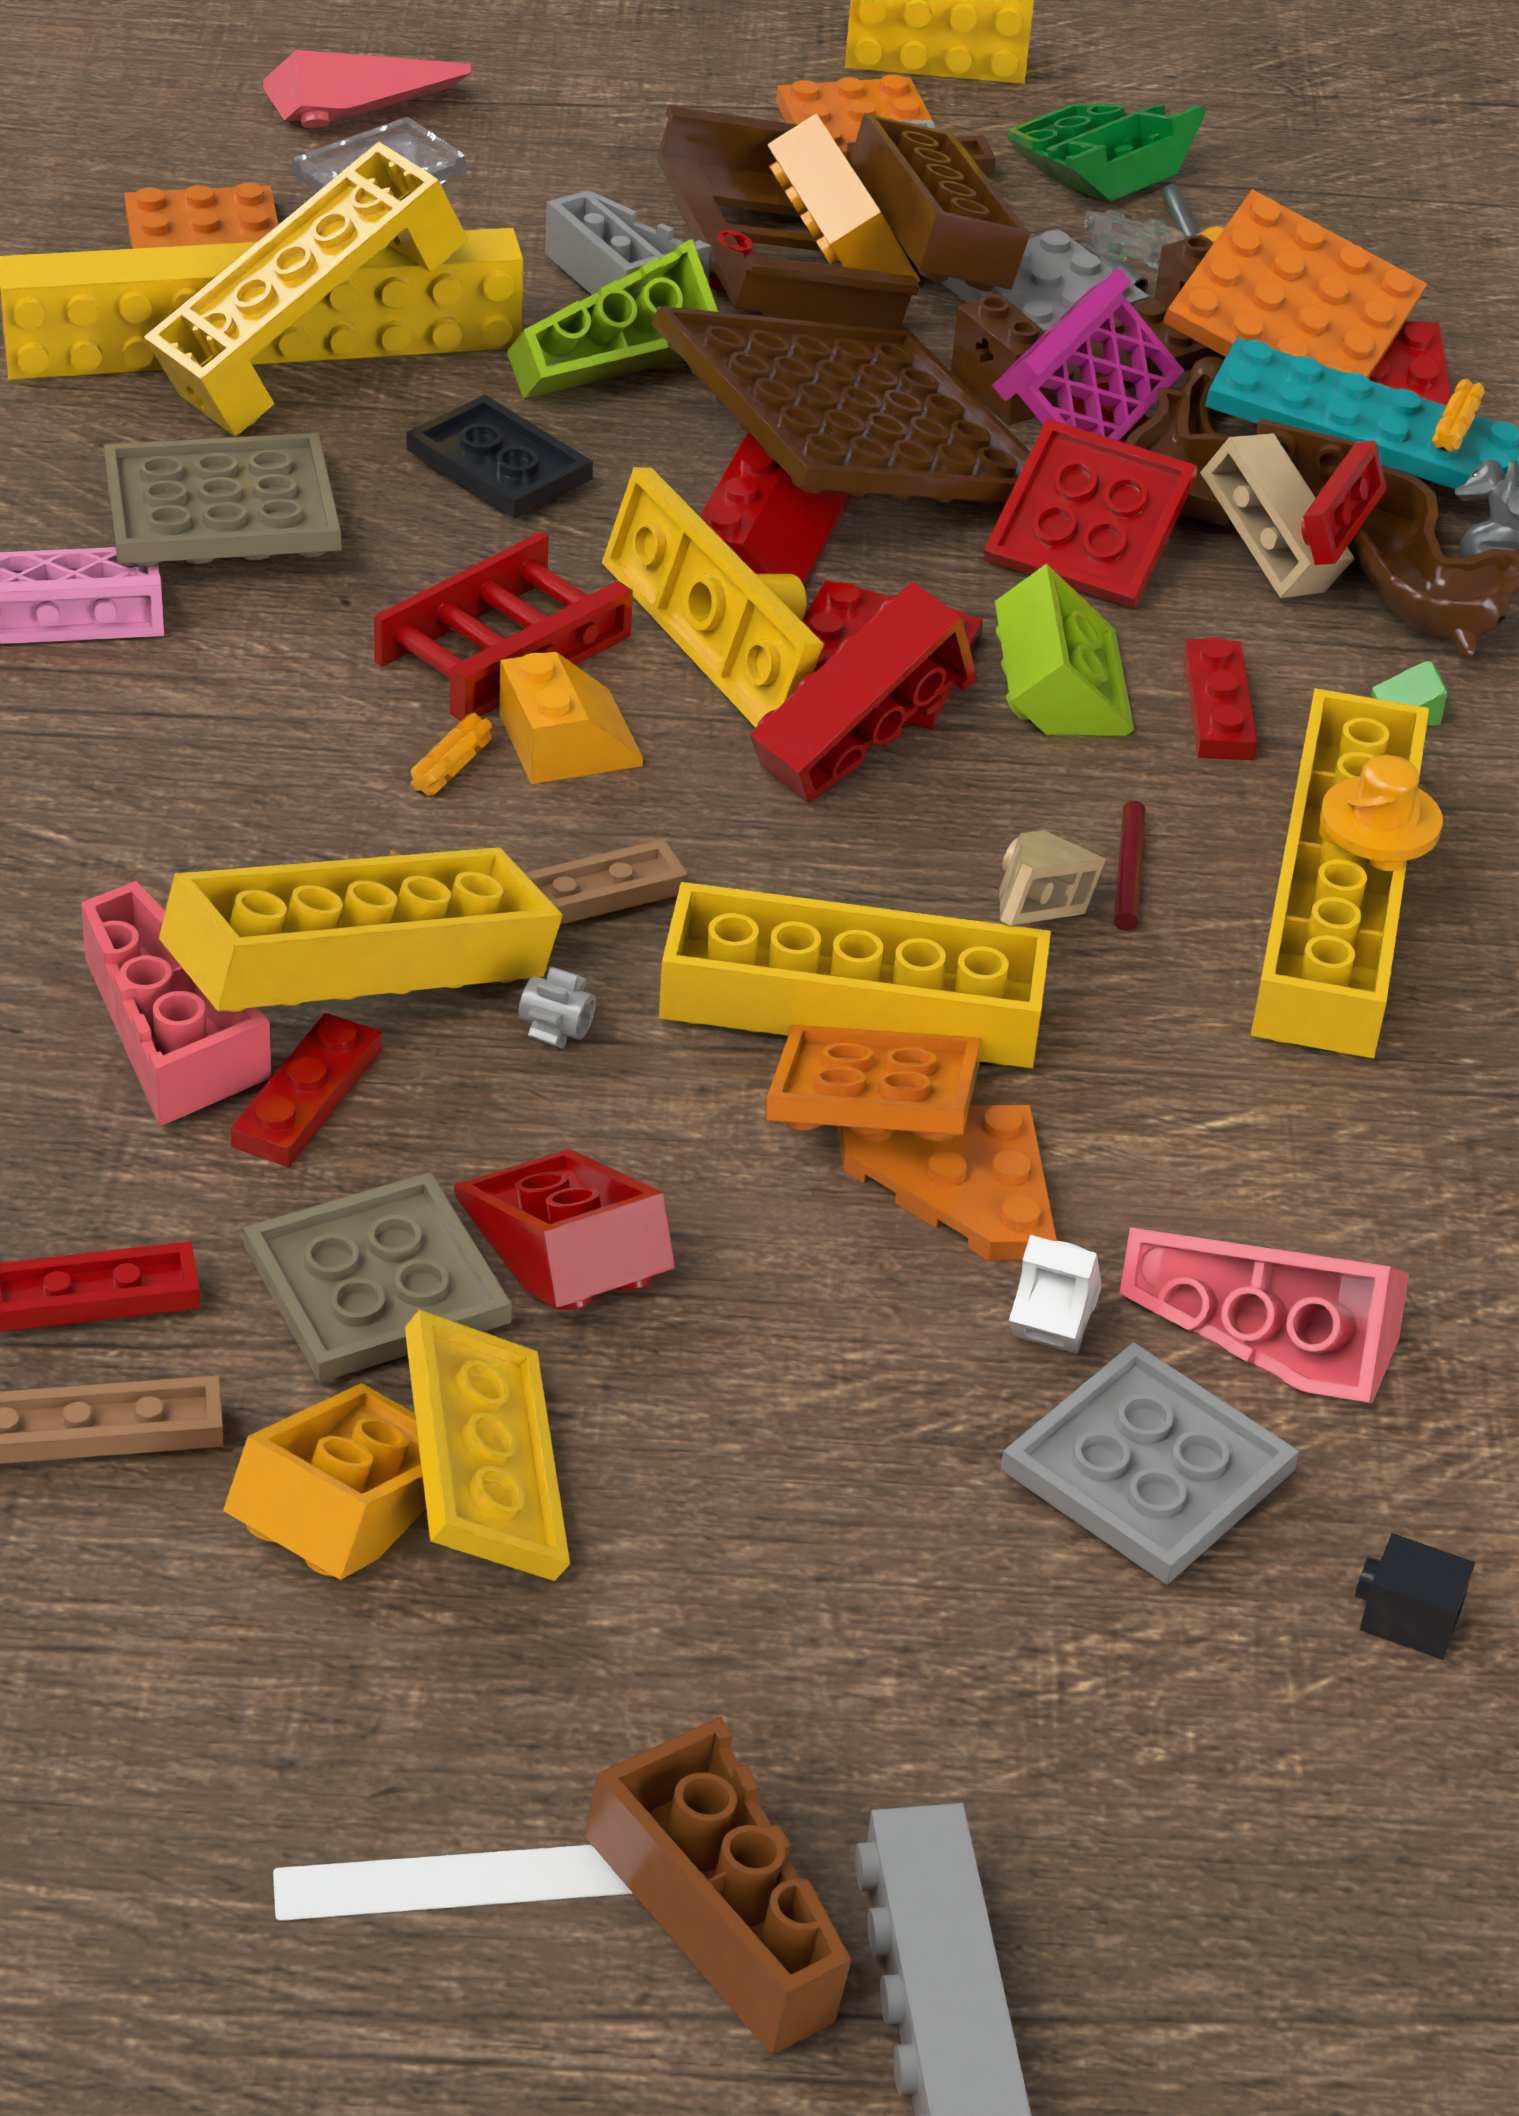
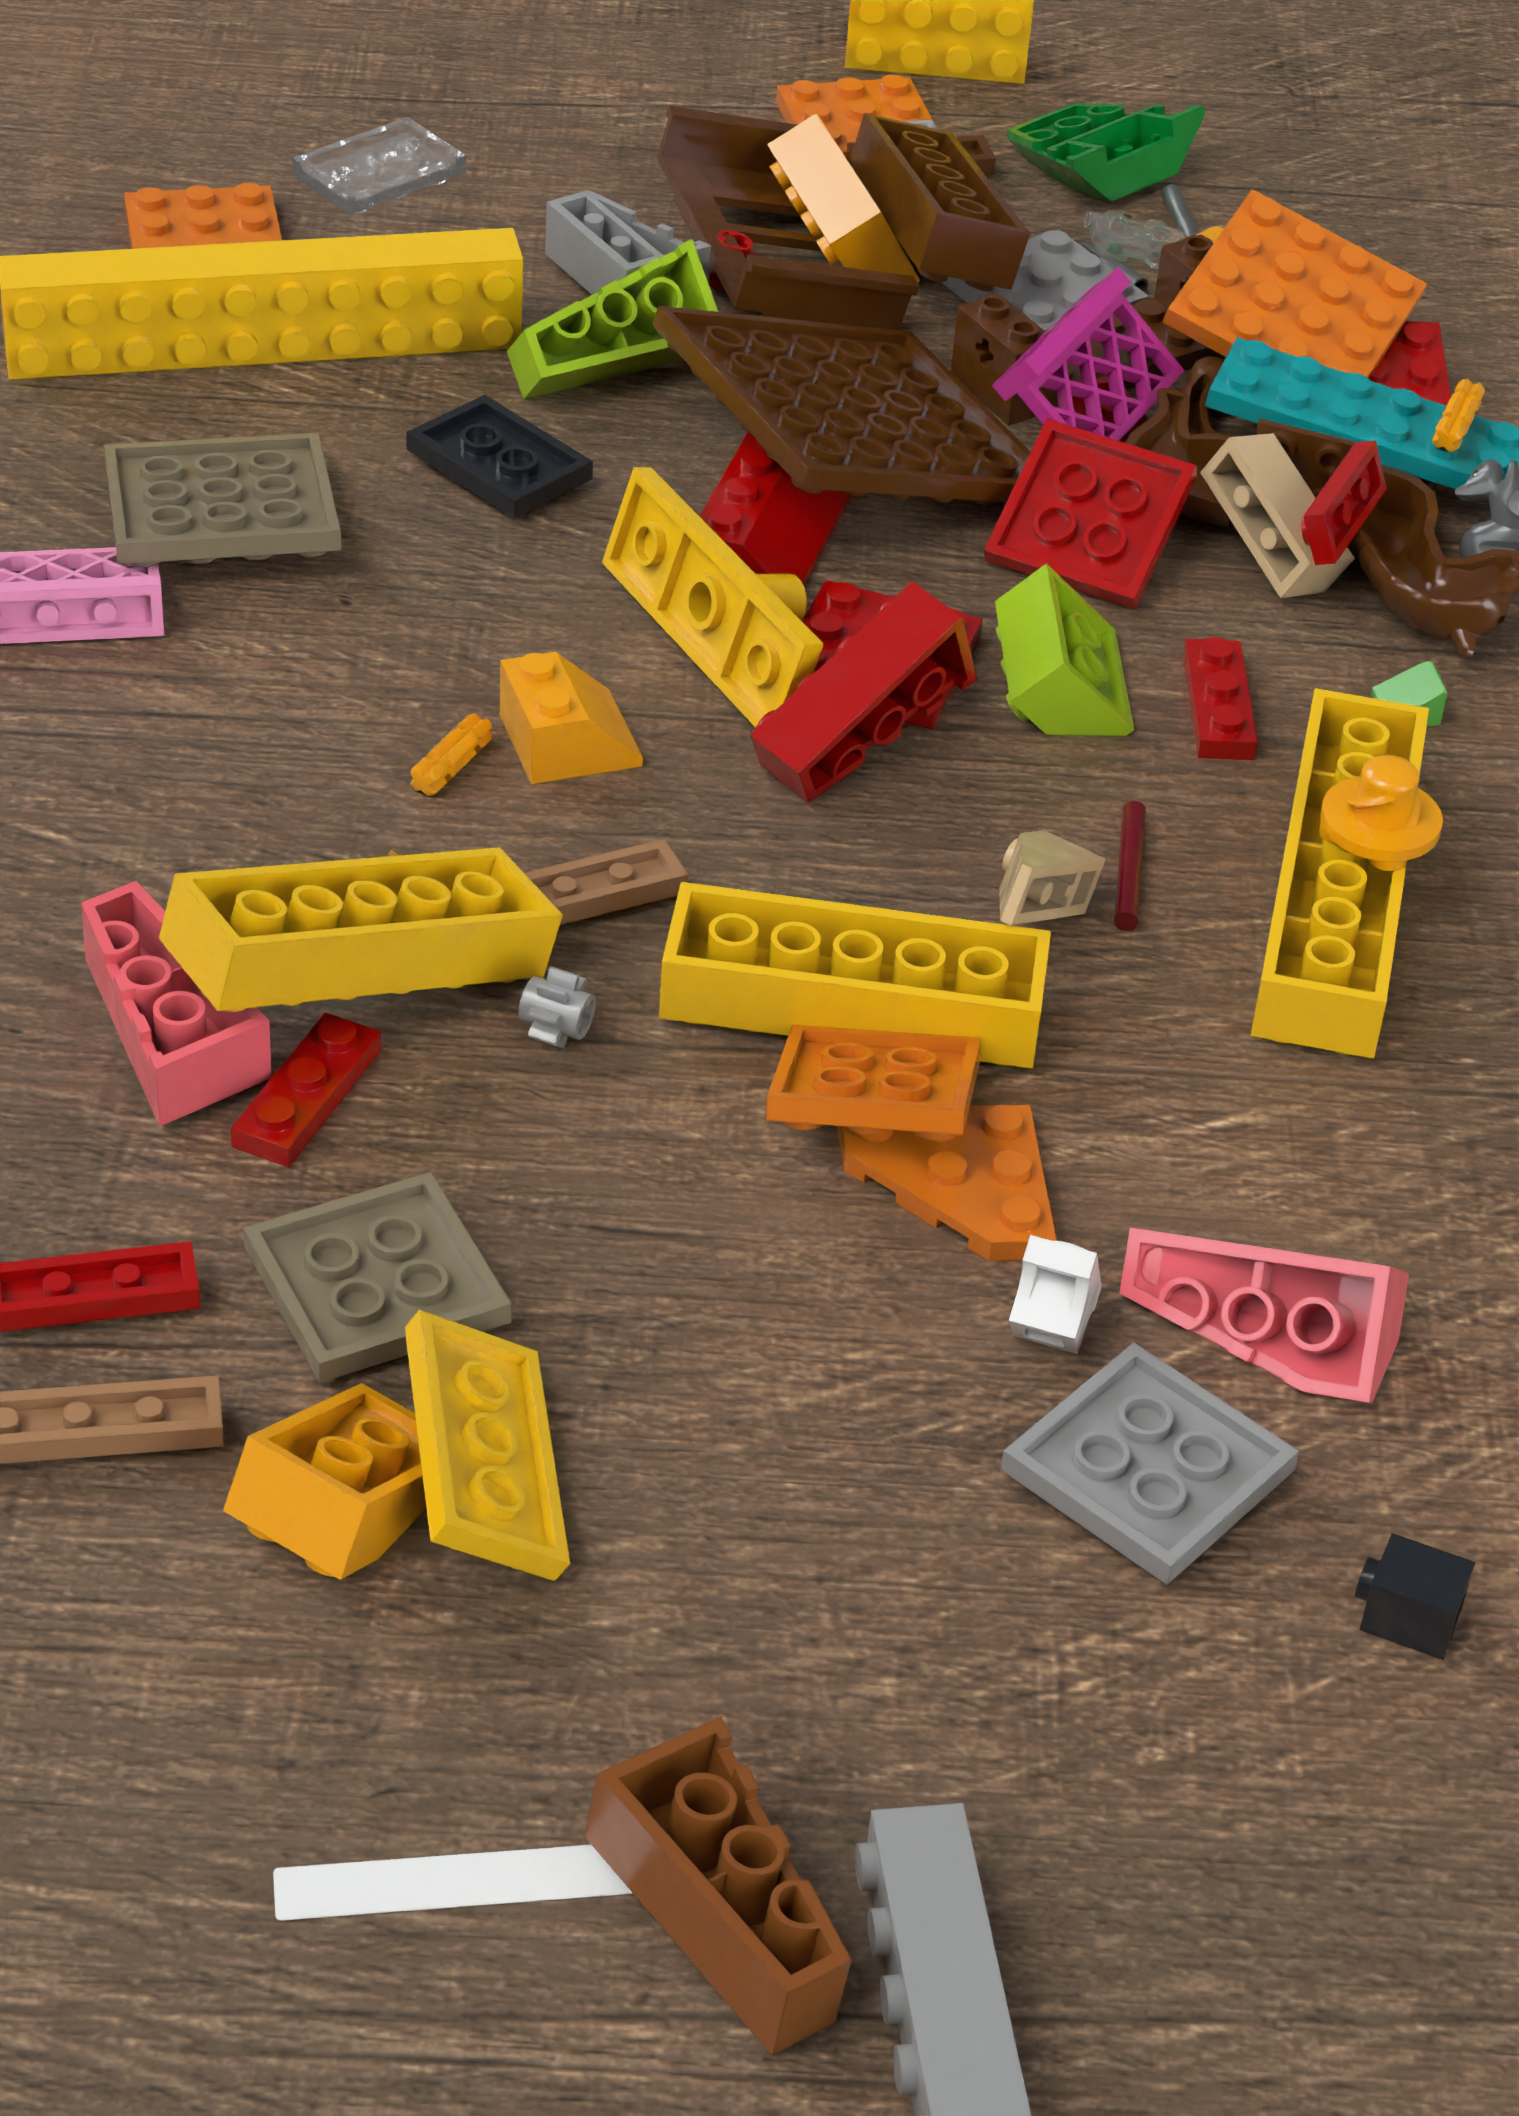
(292, 268): yellow plate -> none
(336, 86): coral wedge -> none
(571, 1227): red slope -> none
(575, 632): red fence -> none

